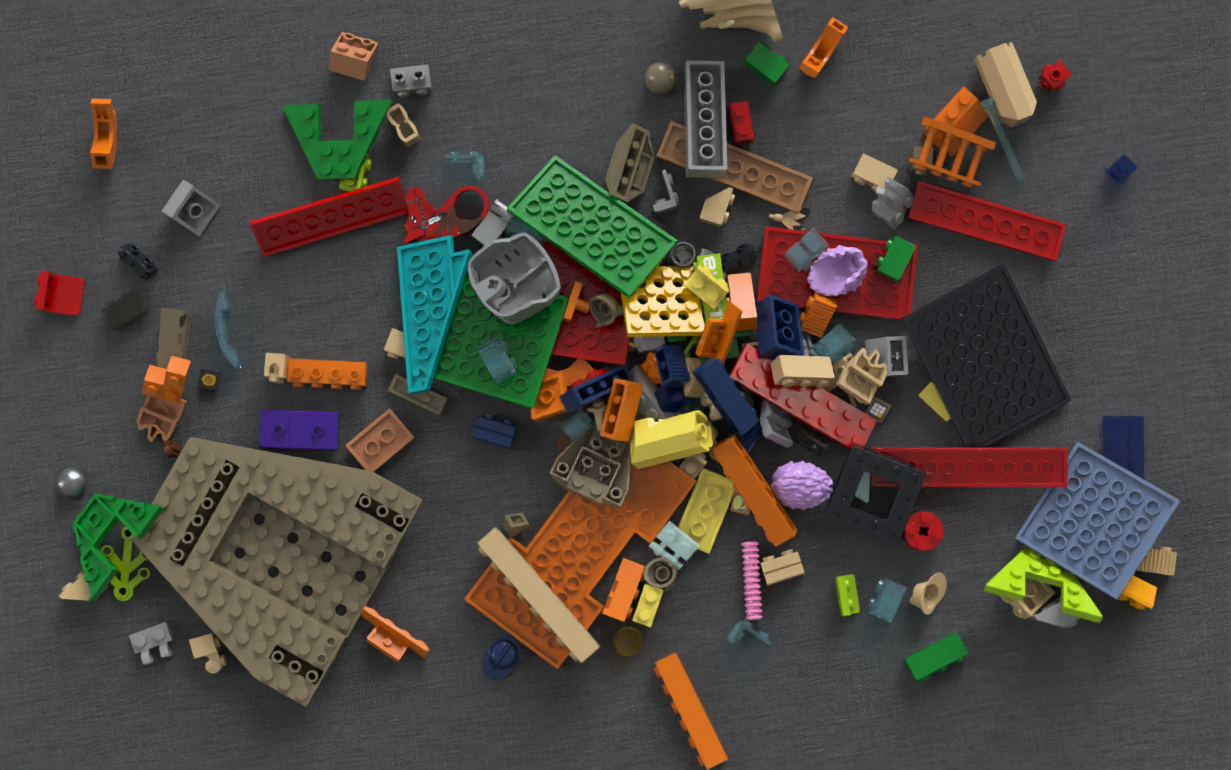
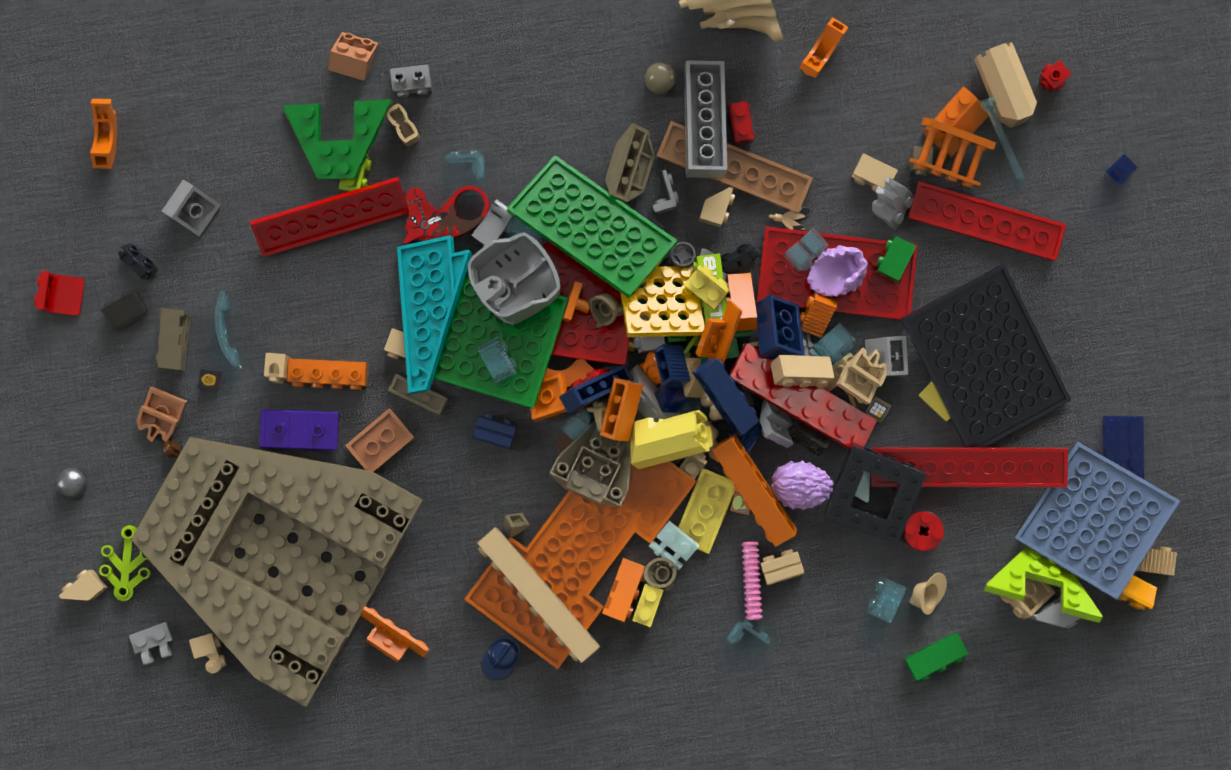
(95, 524): green wing -> none
(169, 382): orange brick -> none
(627, 641): clear yellow hair -> none
(690, 708): orange brick -> none
(767, 63): green brick -> none
(847, 595): lime bracket -> none

